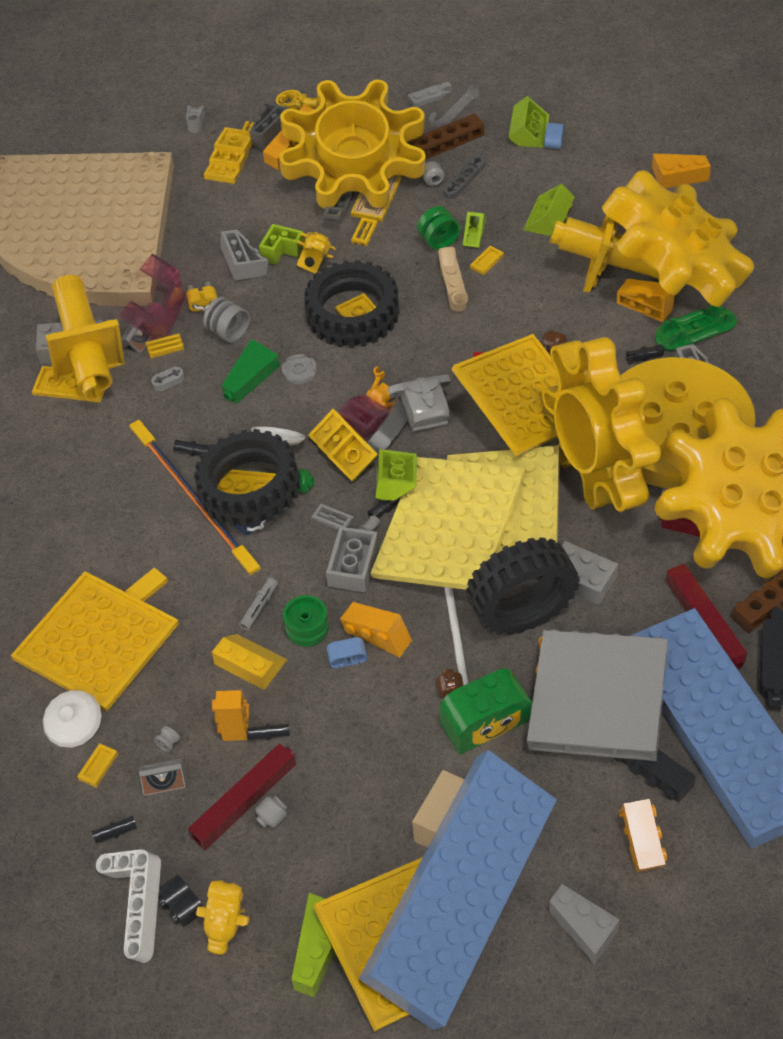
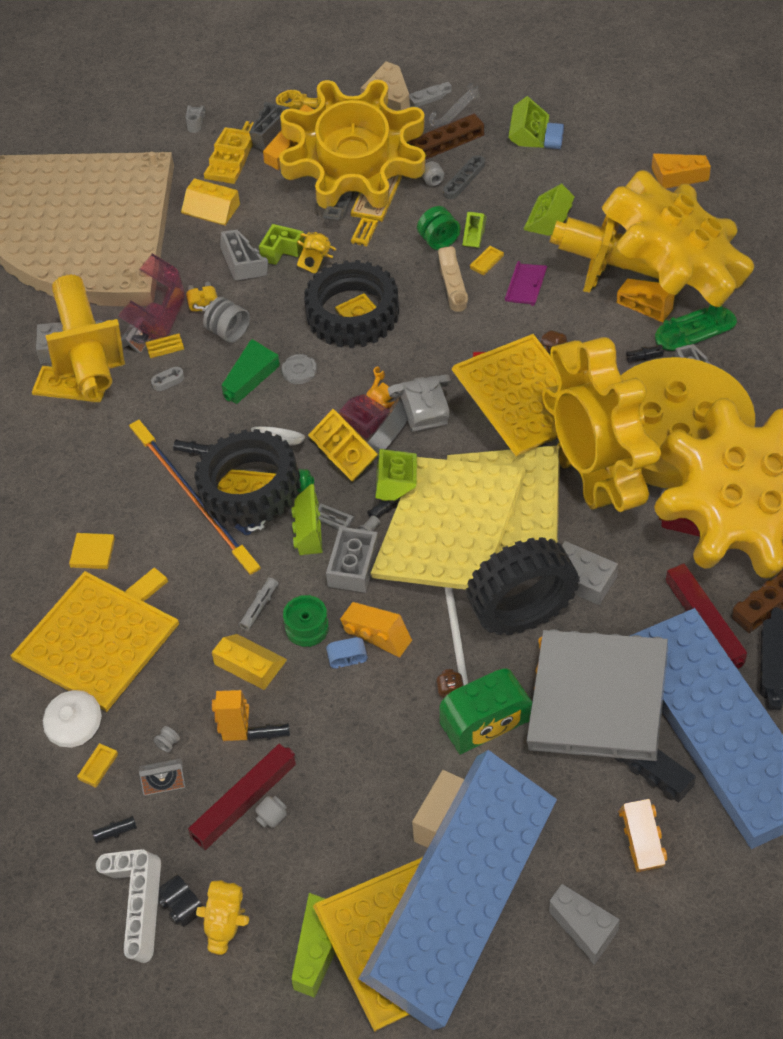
(92, 551): none -> yellow tile
(210, 201): none -> yellow slope
(307, 522): none -> lime slope
(397, 91): none -> tan brick
(525, 283): none -> magenta door

